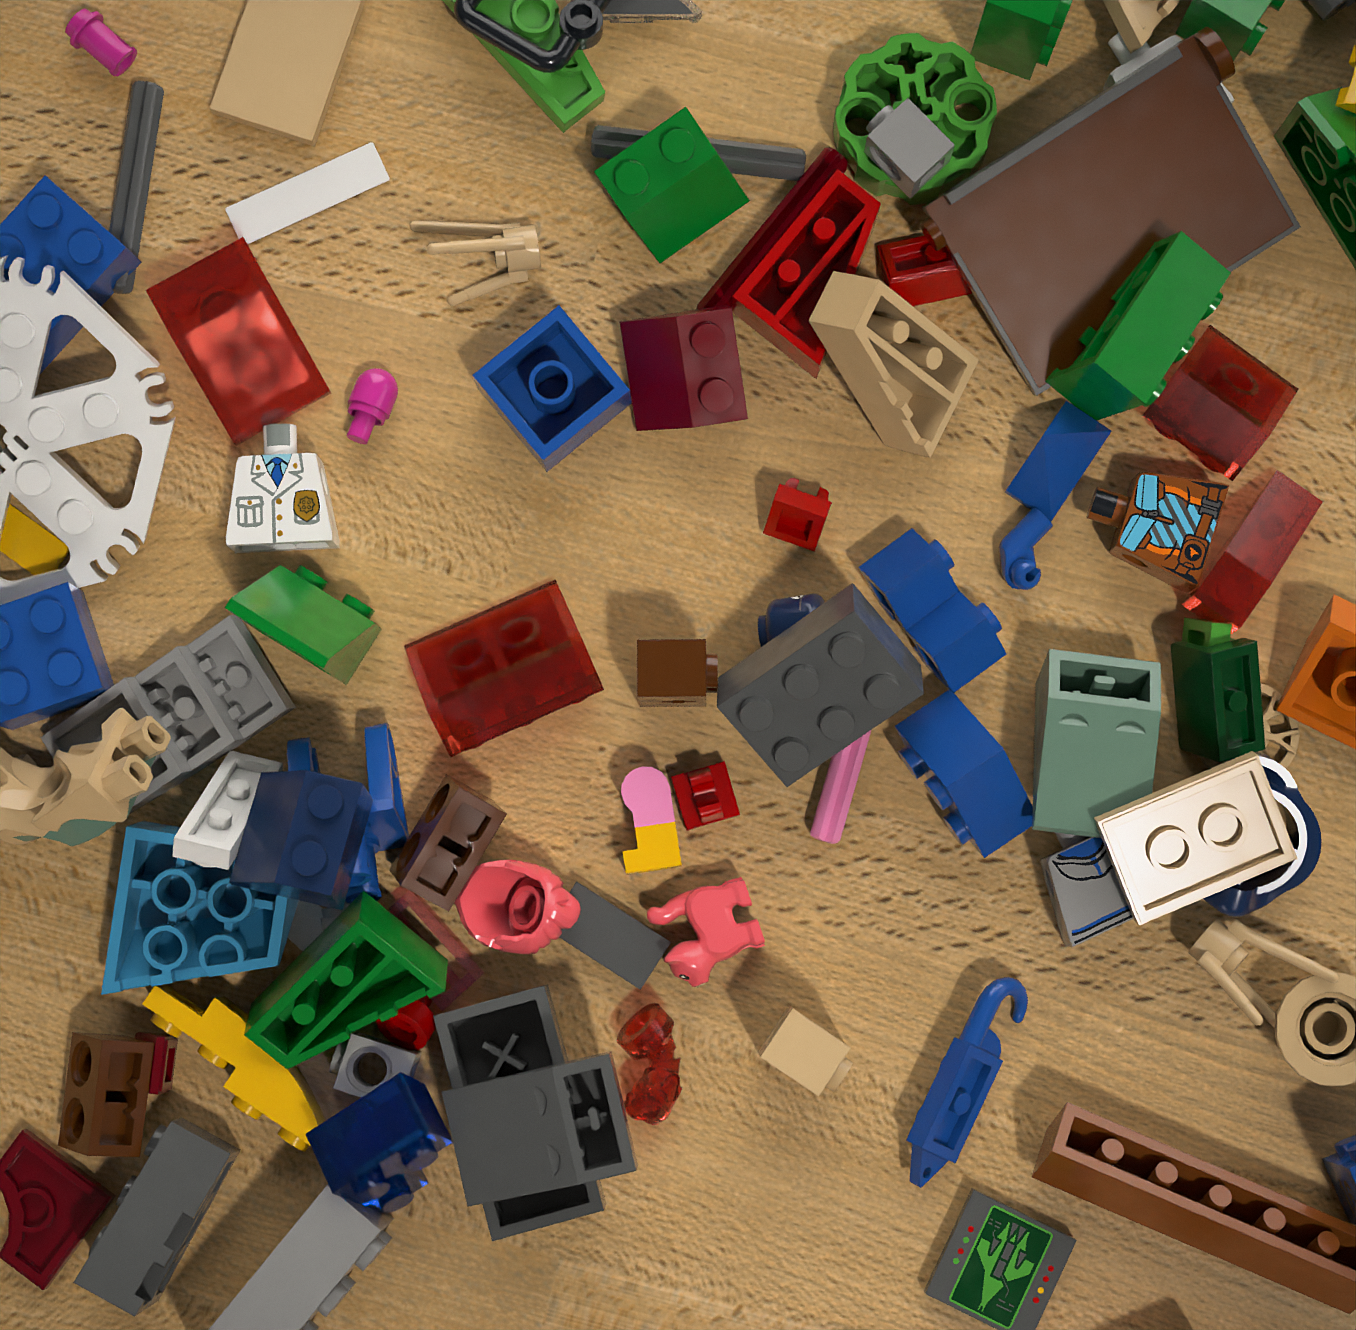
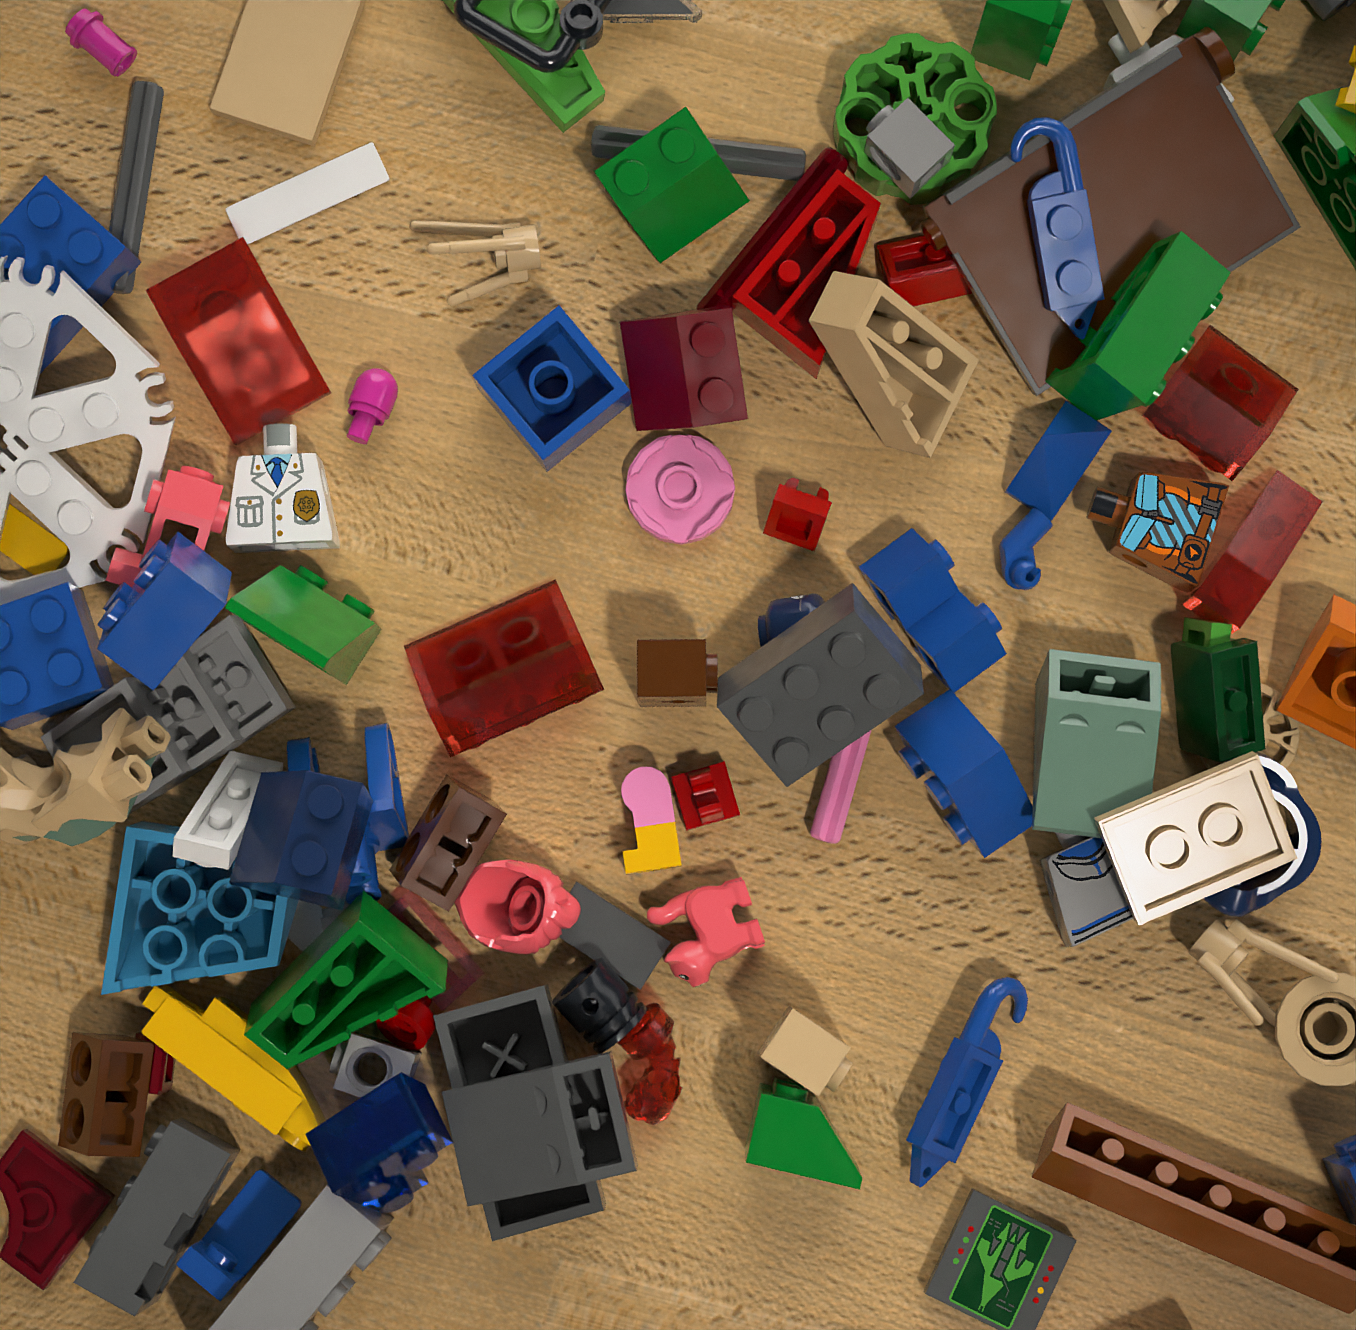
(165, 609): none -> blue brick
(184, 497): none -> coral tile
(222, 1065): none -> yellow sticker
(240, 1235): none -> blue bracket
(599, 1005): none -> black piece
(680, 489): none -> bright pink tile
(797, 1137): none -> green slope
(1062, 228): none -> plate

